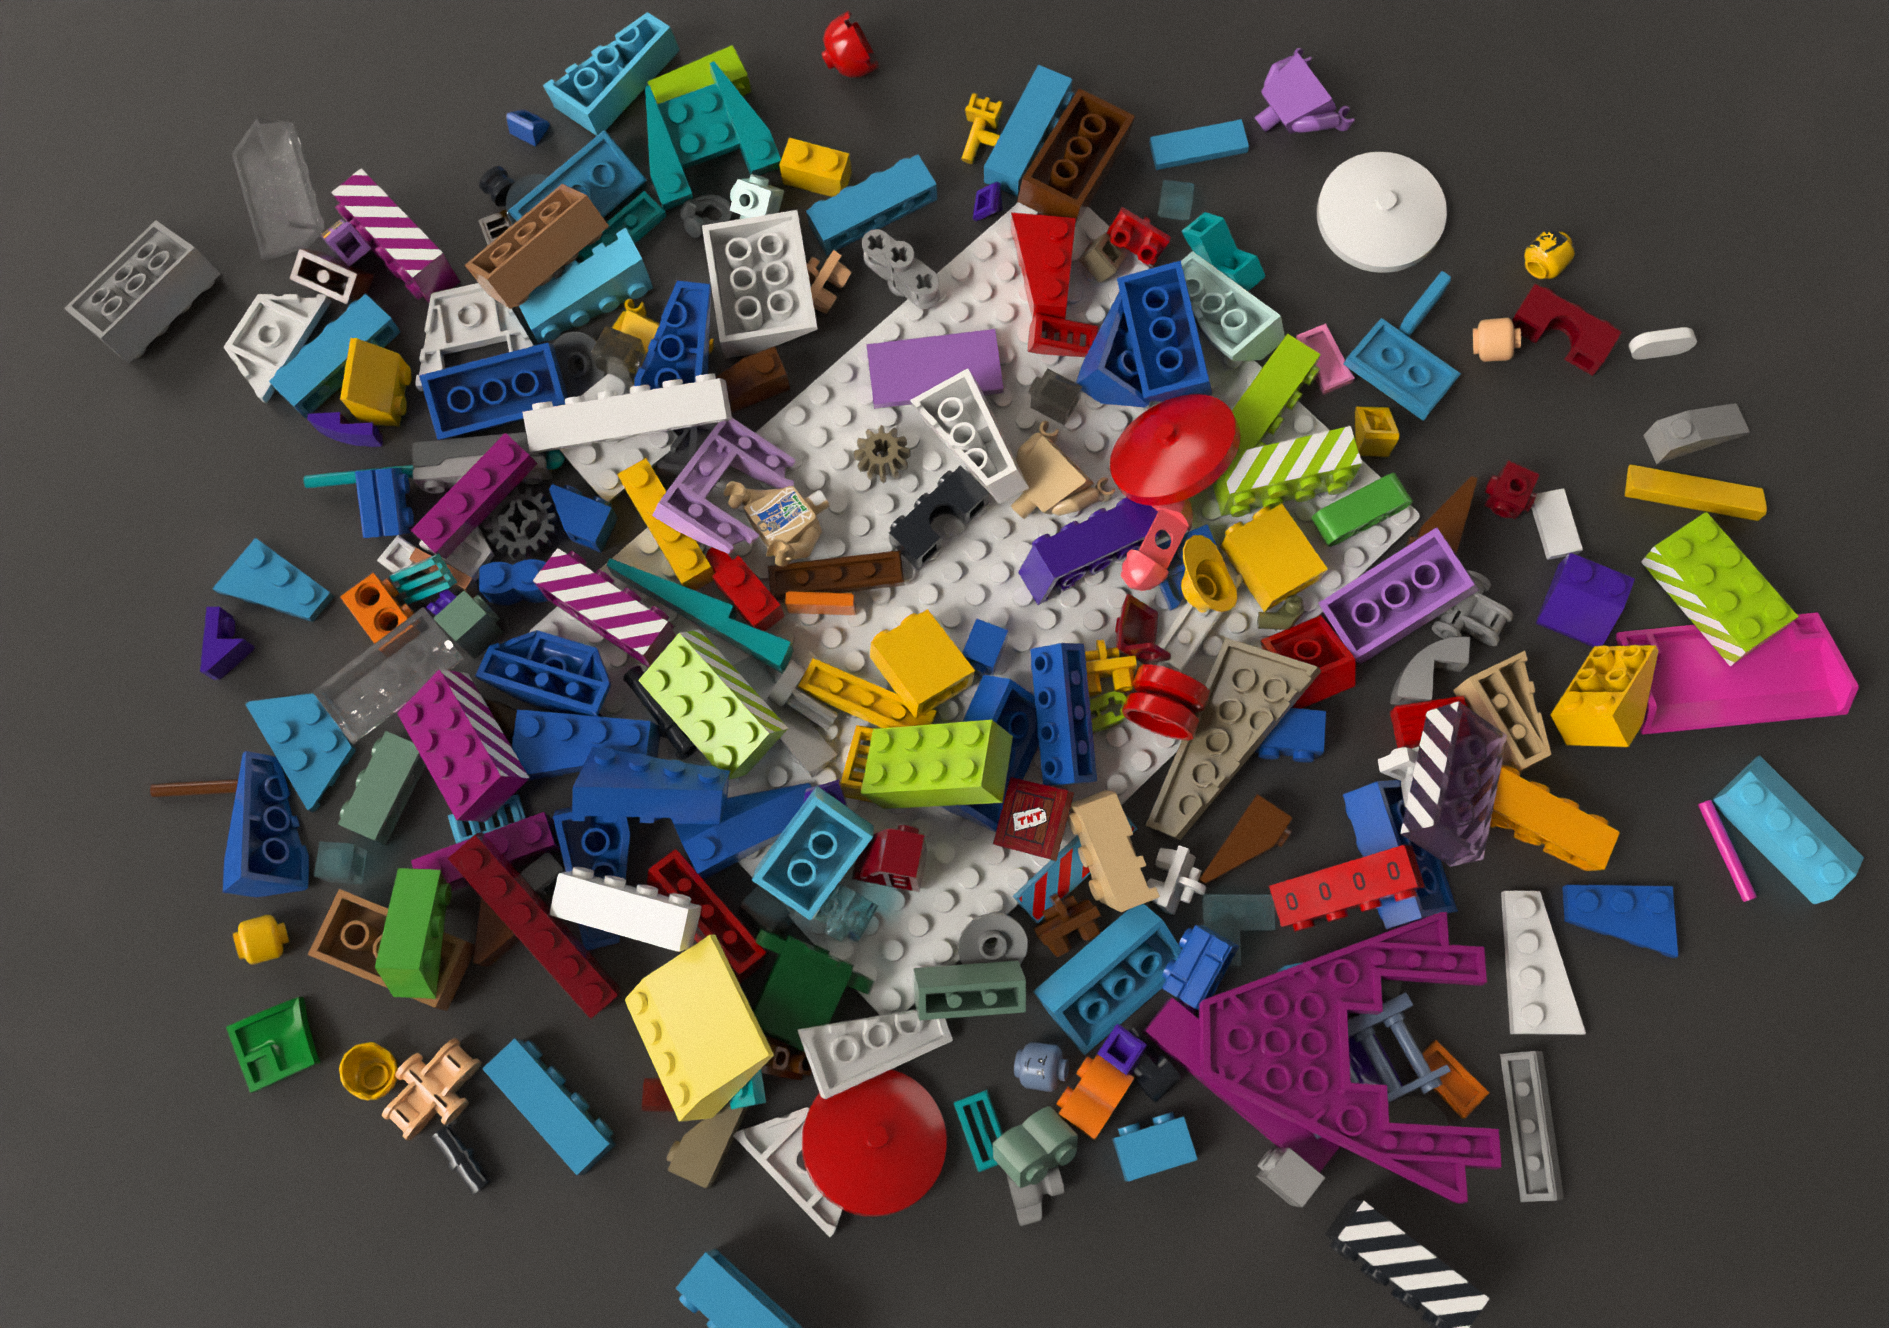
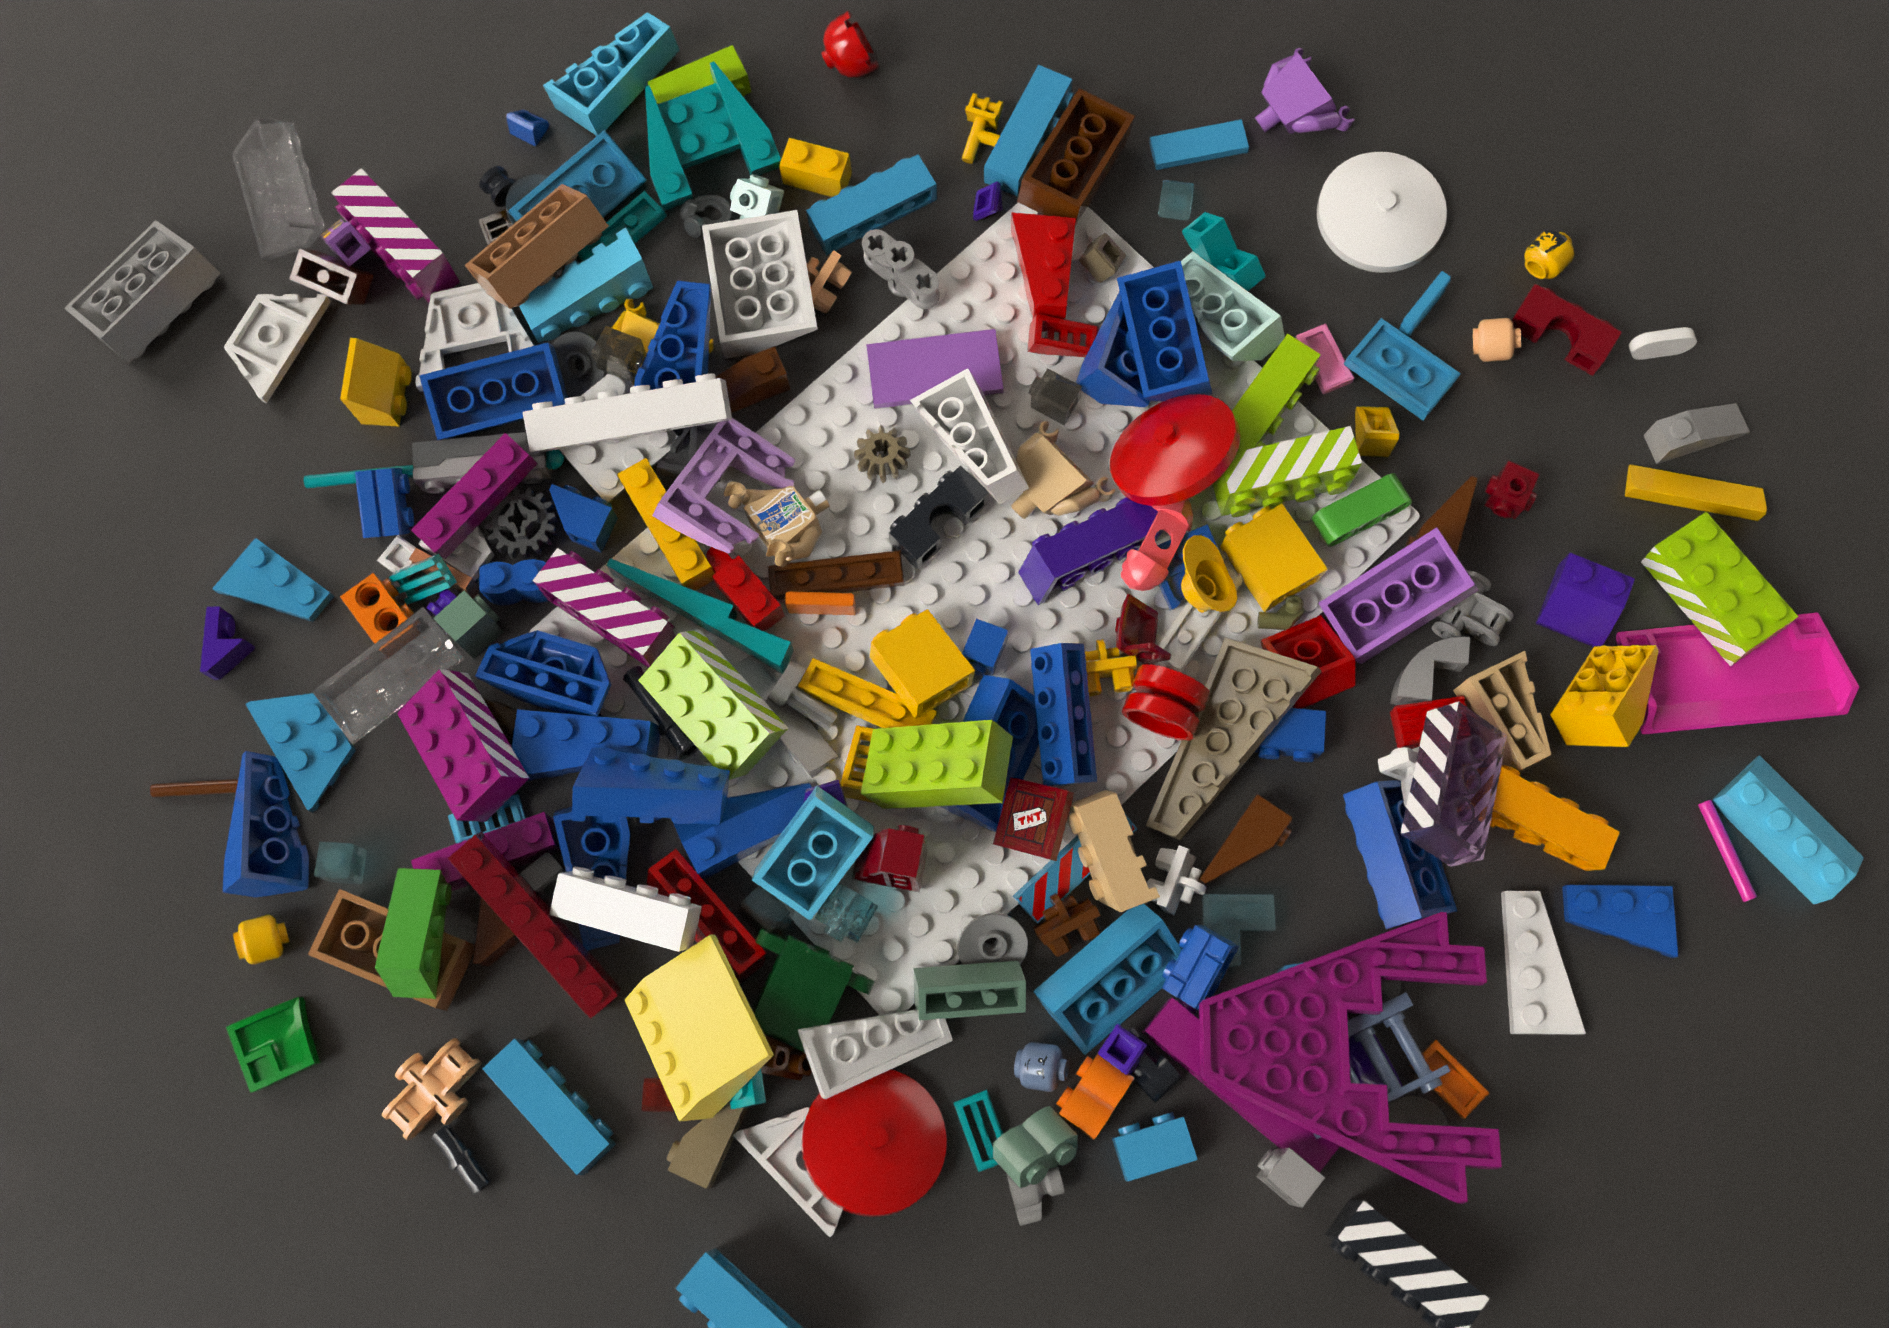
(322, 363): dark azure brick -> none
(338, 428): dark purple slope -> none
(368, 1071): yellow hair -> none
(383, 788): sand green brick -> none
(1106, 720): lime beam -> none
(1137, 236): red hips -> none
(1347, 886): red brick -> none
(1531, 1126): light grey slope -> none
(1556, 524): white tile -> none

